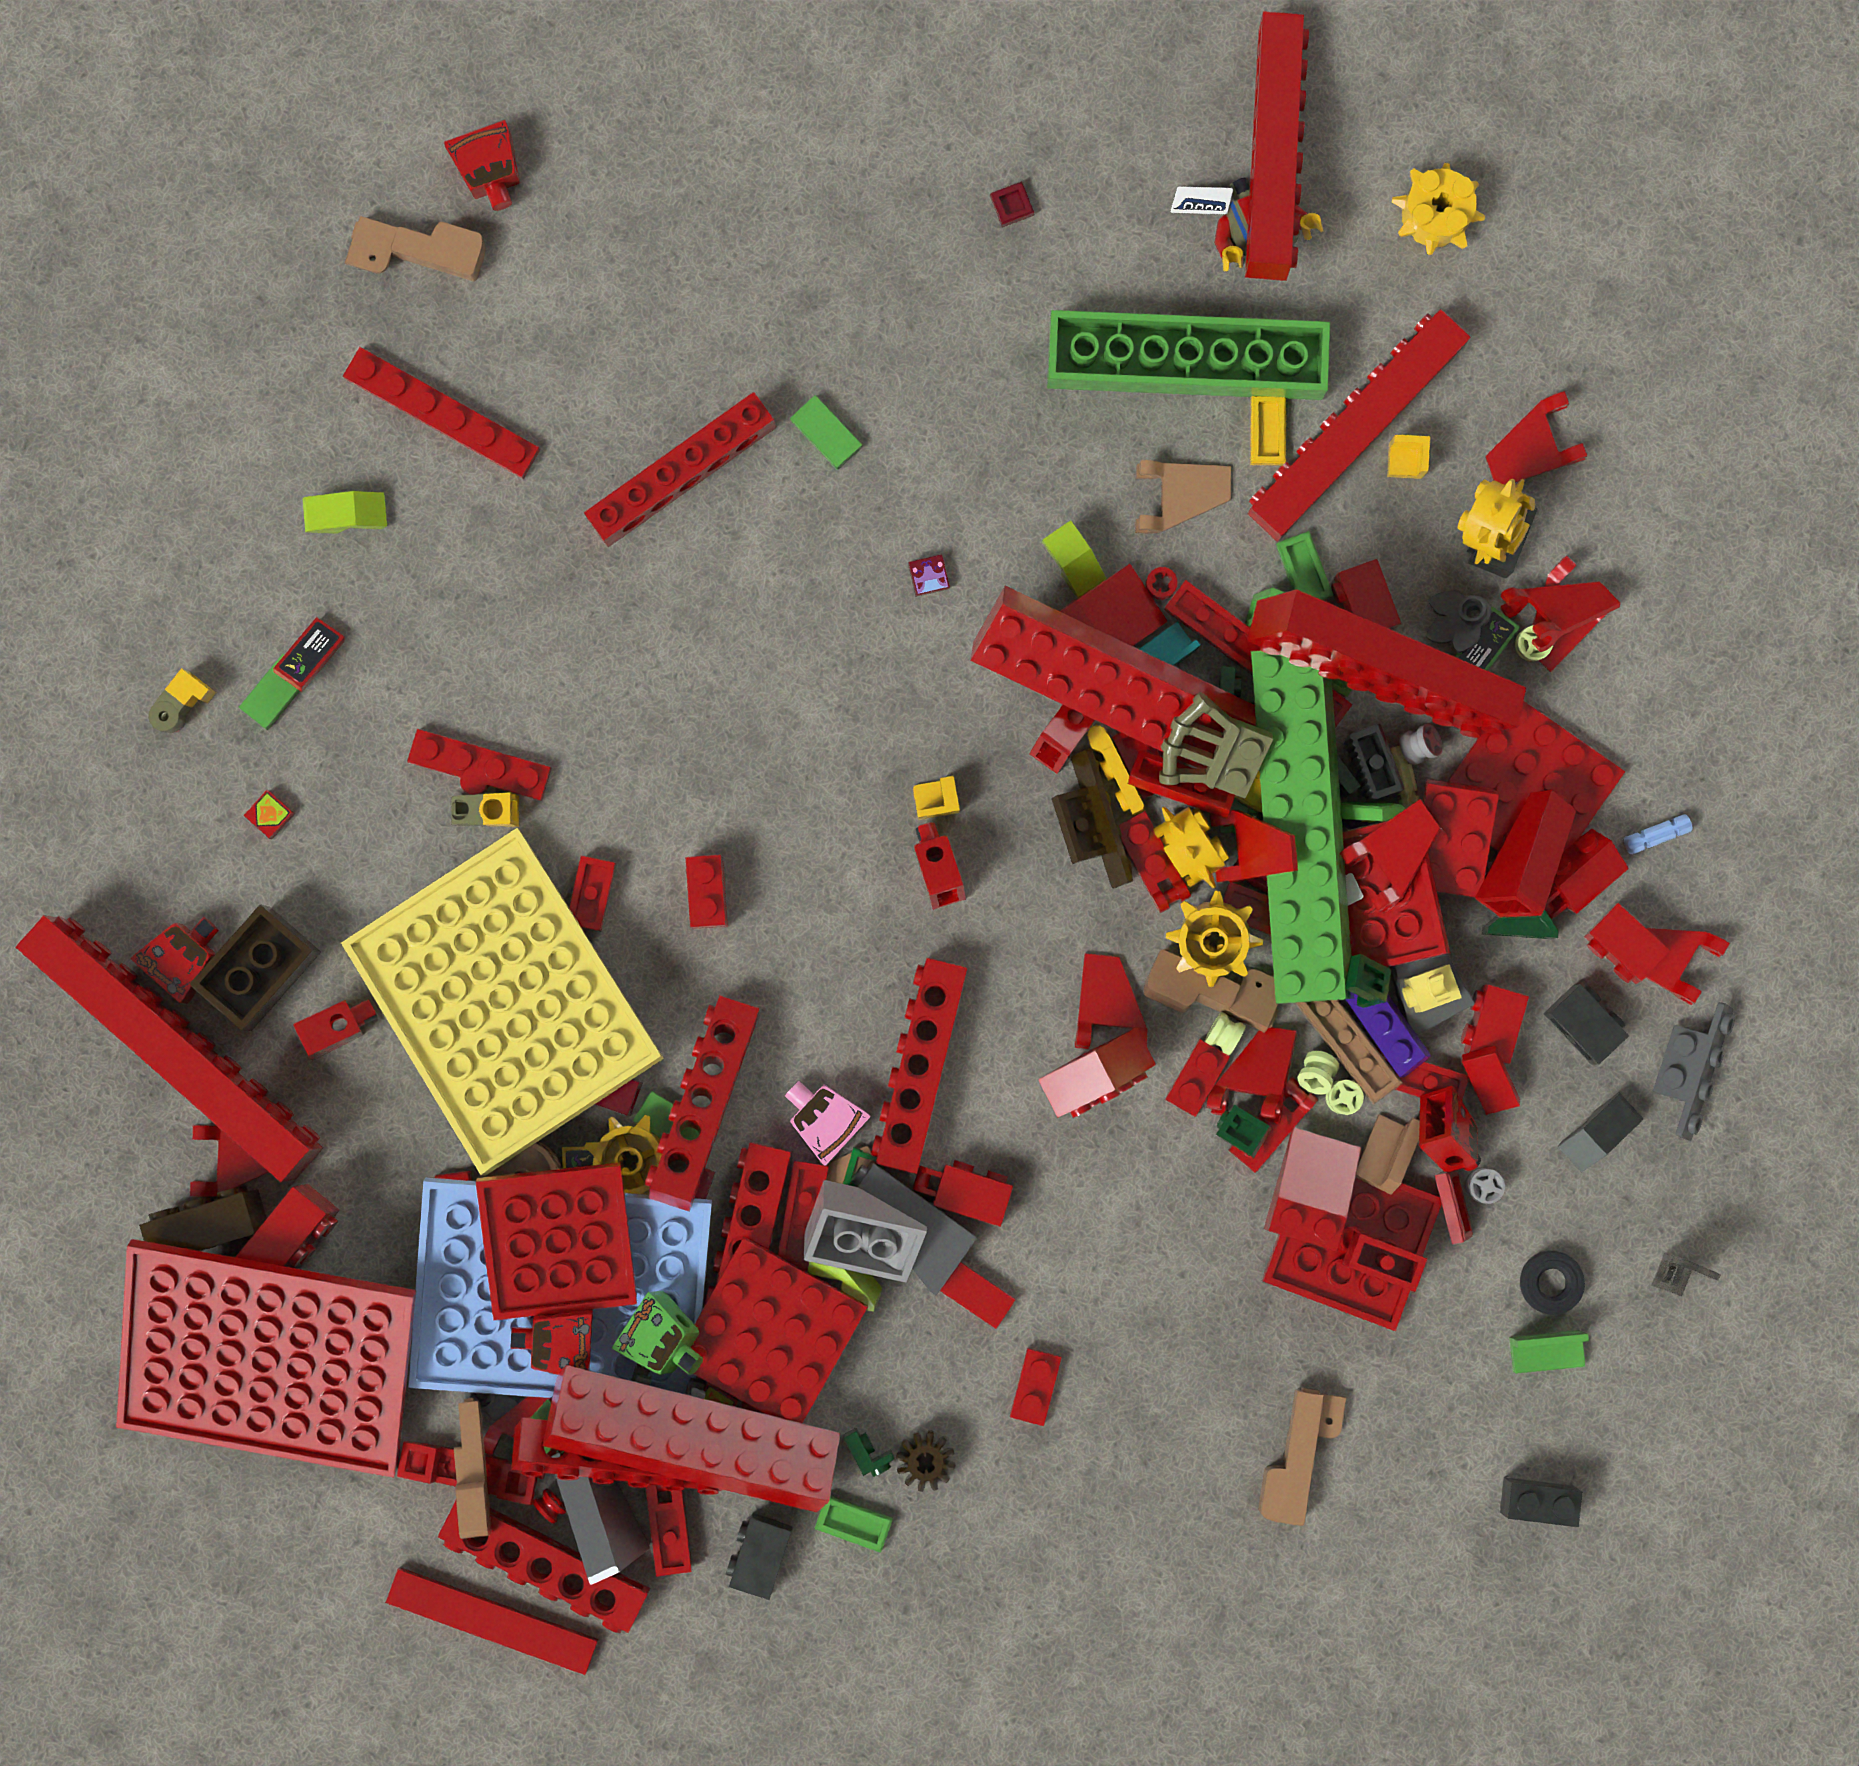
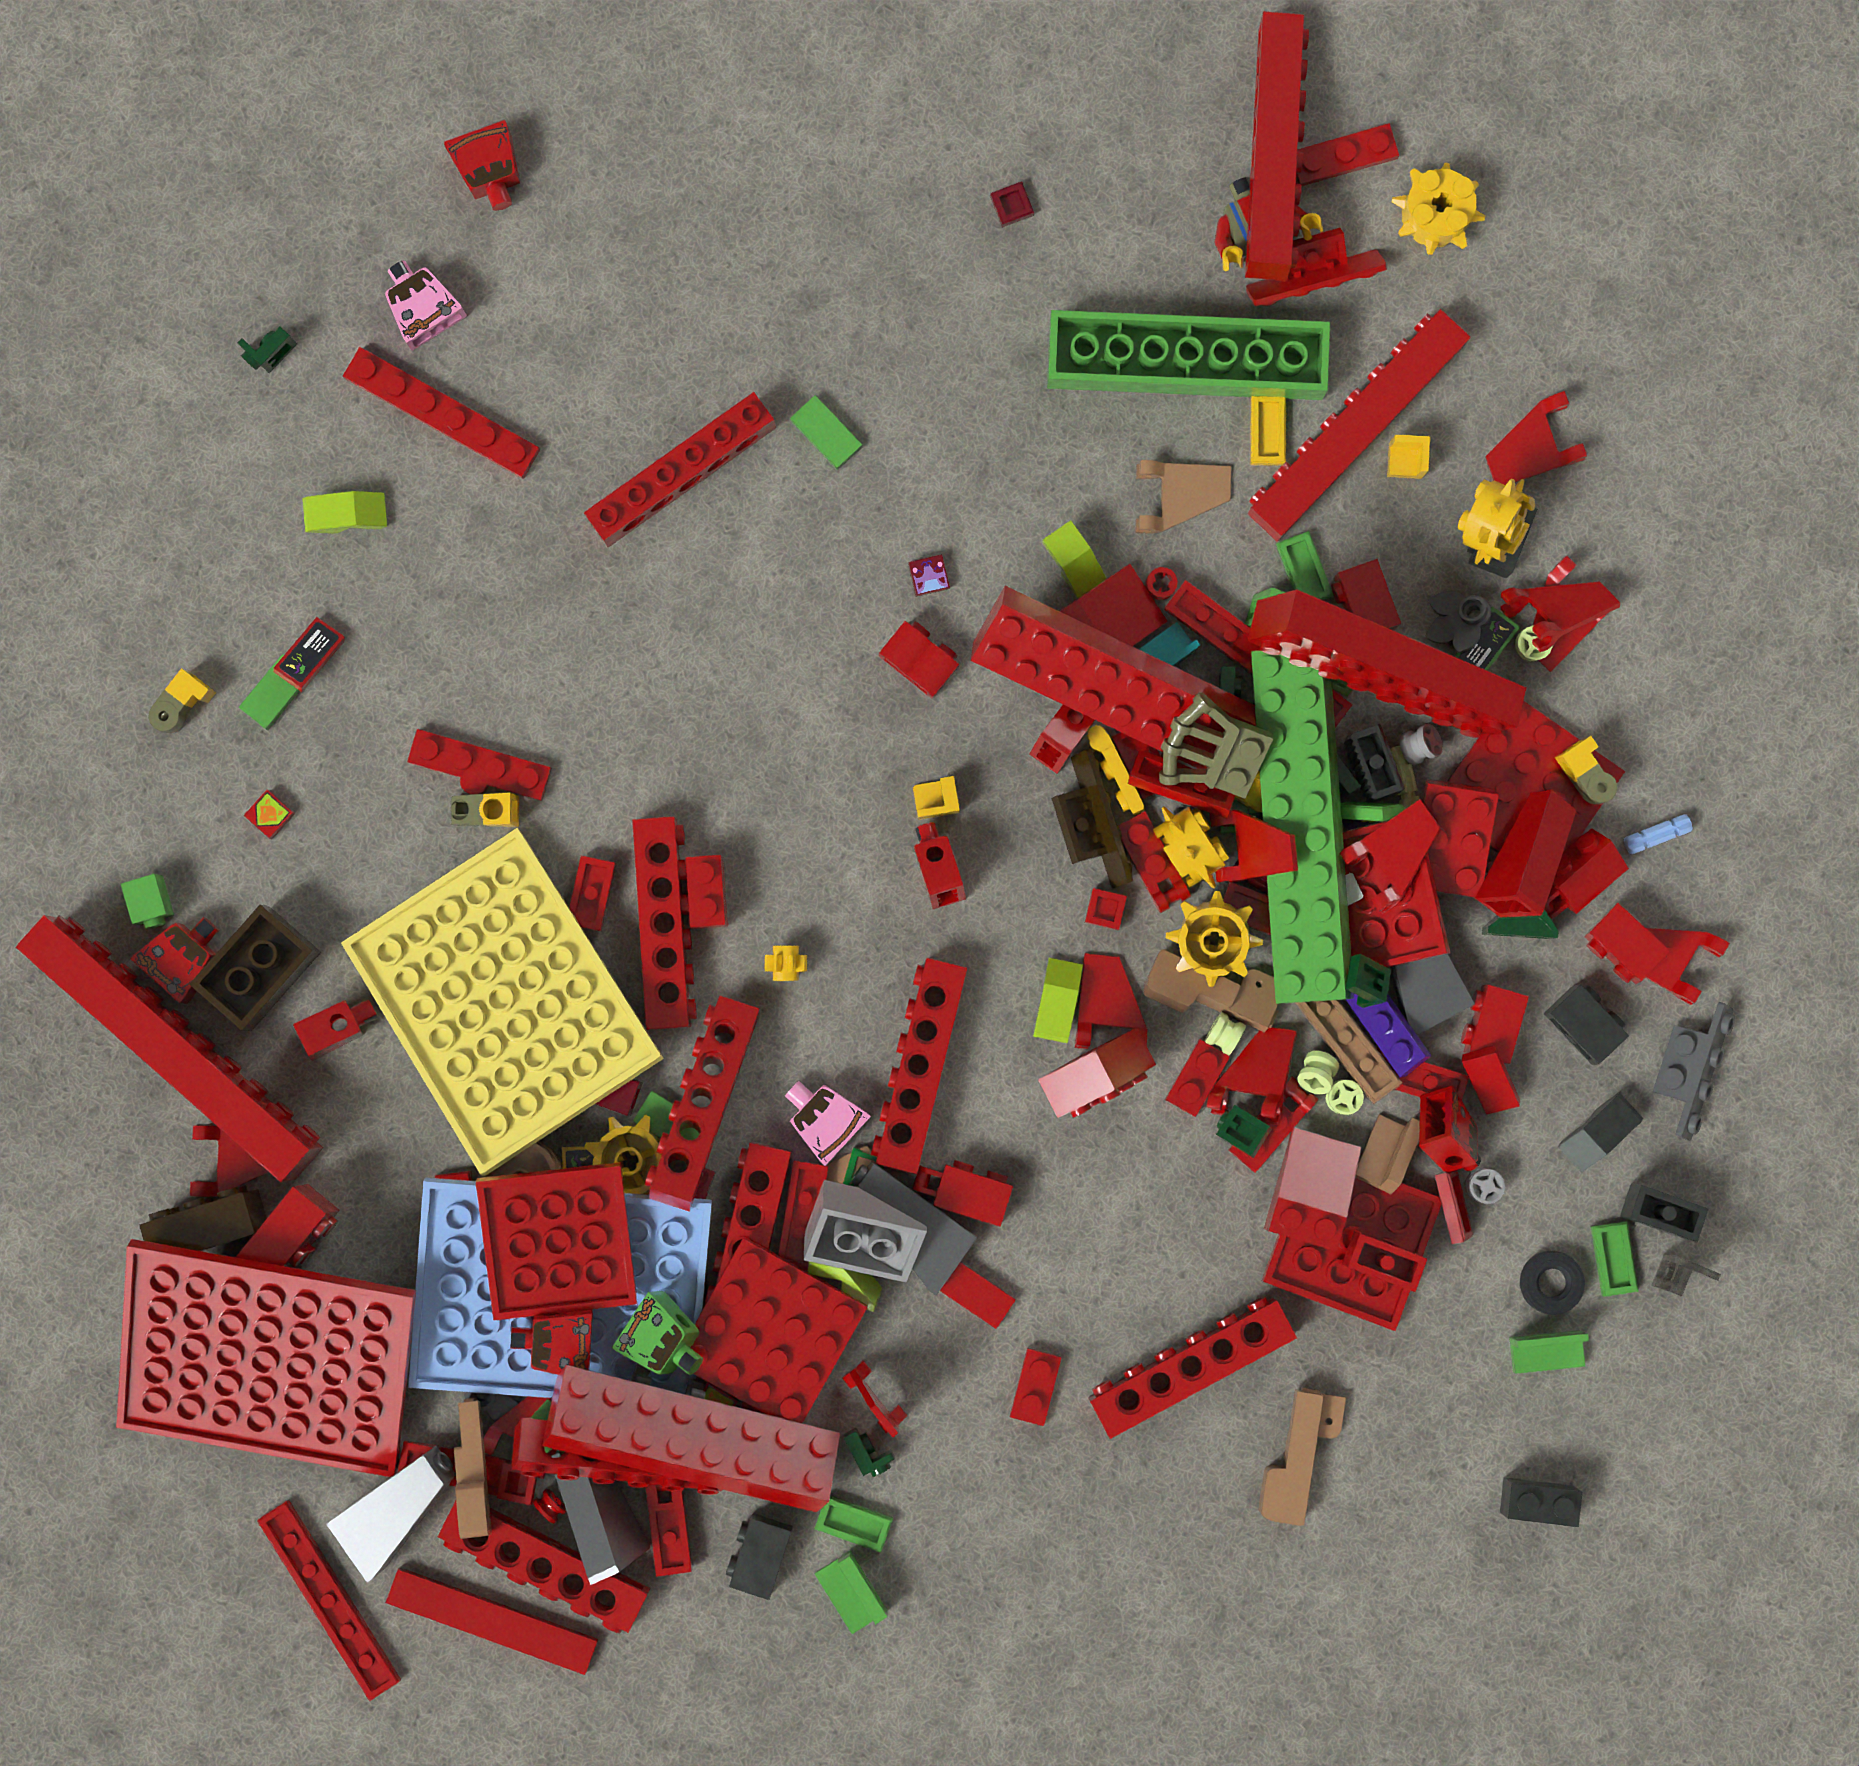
(147, 901): none -> bright green brick
(272, 350): none -> dark green bracket
(329, 1600): none -> red tile
(388, 1515): none -> slope
(421, 304): none -> bright pink torso
(446, 250): medium nougat piece -> none
(647, 835): none -> red brick
(785, 963): none -> yellow gear
(851, 1592): none -> bright green panel
(887, 1420): none -> red flag
(919, 659): none -> red brick
(937, 1460): dark brown gear -> none
(1058, 1000): none -> lime slope
(1105, 909): none -> red plate
(1202, 200): white sticker -> none
(1274, 1334): none -> red brick
(1319, 265): none -> red bracket
(1347, 154): none -> red plate
(1431, 989): light yellow brick -> none
(1586, 773): none -> leg
(1614, 1258): none -> bright green tile
(1664, 1212): none -> pearl dark grey brick

